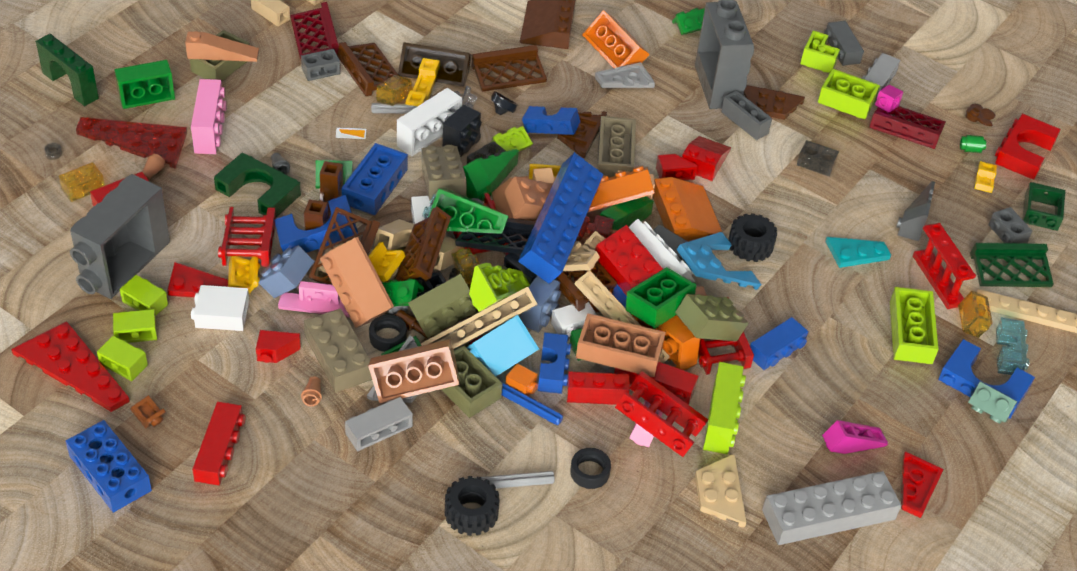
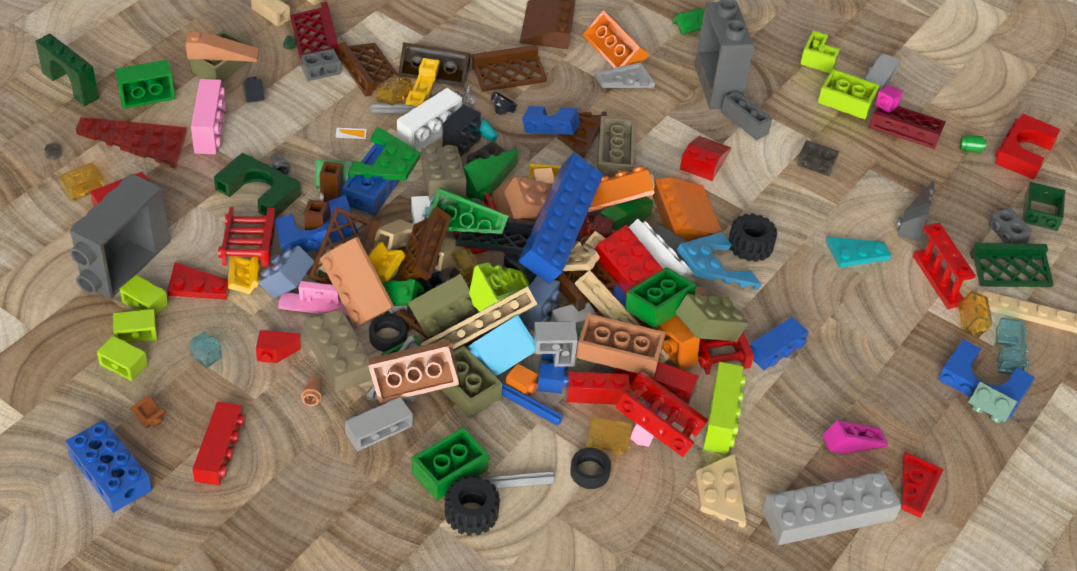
(71, 362): red wing -> none
(153, 165): nougat cone -> none
(205, 349): none -> clear light blue brick
(220, 308): white brick -> none
(253, 90): none -> black slope
(289, 43): none -> clear green hinge
(393, 163): none -> green wing
(448, 461): none -> green brick
(487, 131): none -> teal cone
(514, 139): lime bracket -> none
(556, 339): none -> light grey brick
(609, 435): none -> clear yellow brick
(675, 166): red slope -> none
(772, 102): reddish brown wing -> none
(843, 38): dark grey brick -> none
(913, 325): lime brick -> none
(977, 113): reddish brown plate -> none
(985, 177): yellow slope -> none

